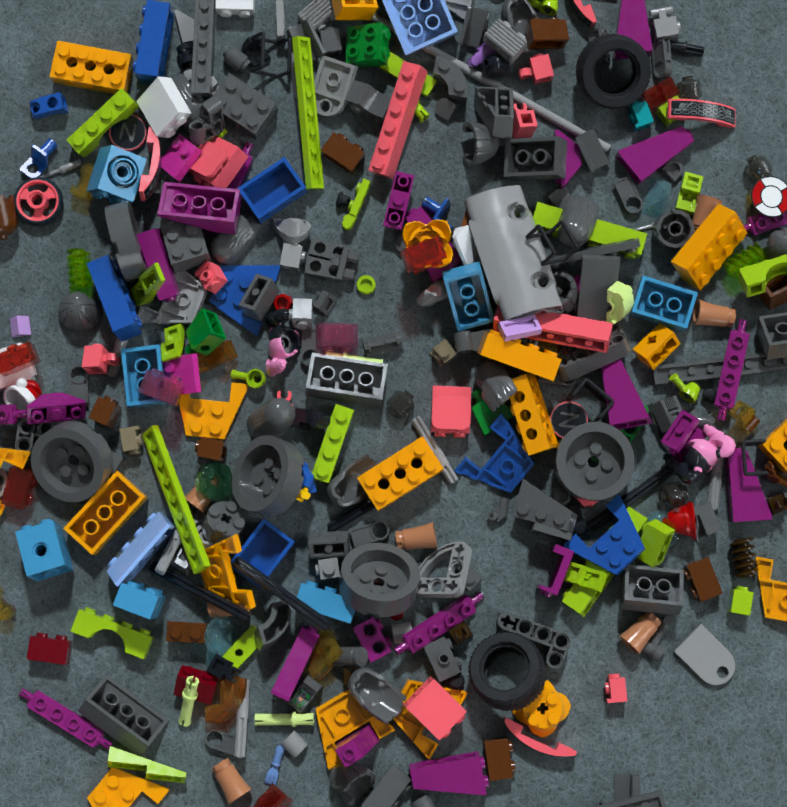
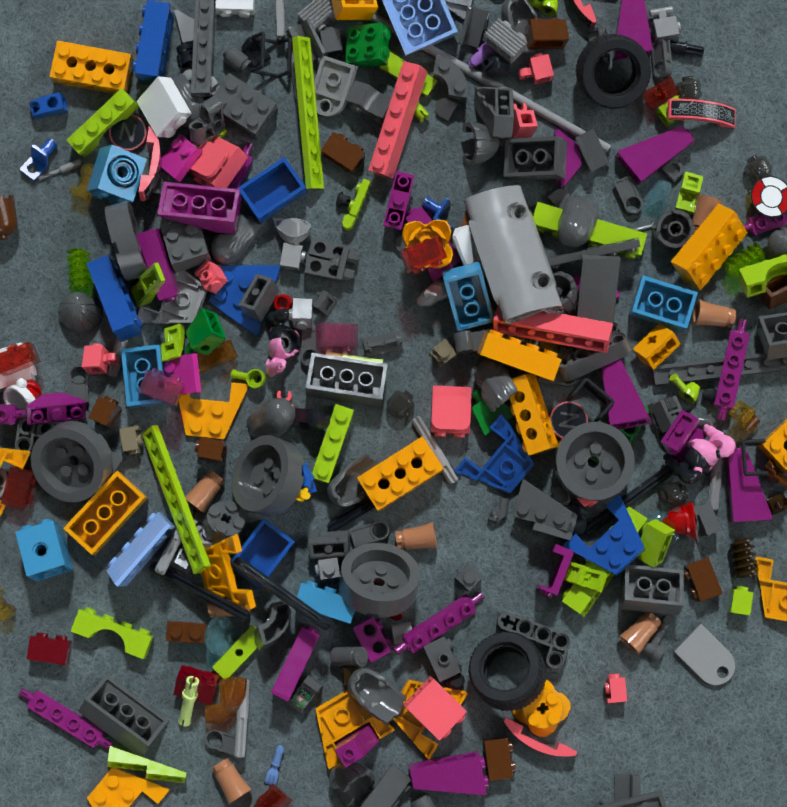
(20, 326): lavender slope -> none
(52, 192): coral wheel -> none
(139, 600): dark azure brick -> none
(223, 668): black plate -> none
(224, 481): clear green plate -> none
(285, 719): yellowish green pin -> none
(294, 744): light grey brick -> none
(324, 655): clear yellow slope -> none
(366, 285): lime tile -> none
(452, 579): light grey beam -> none
(460, 632): dark brown piece -> none
(519, 328): lavender tile -> none
(546, 261): black piece -> none
(621, 300): yellowish green cylinder -> none
(640, 115): teal brick -> none

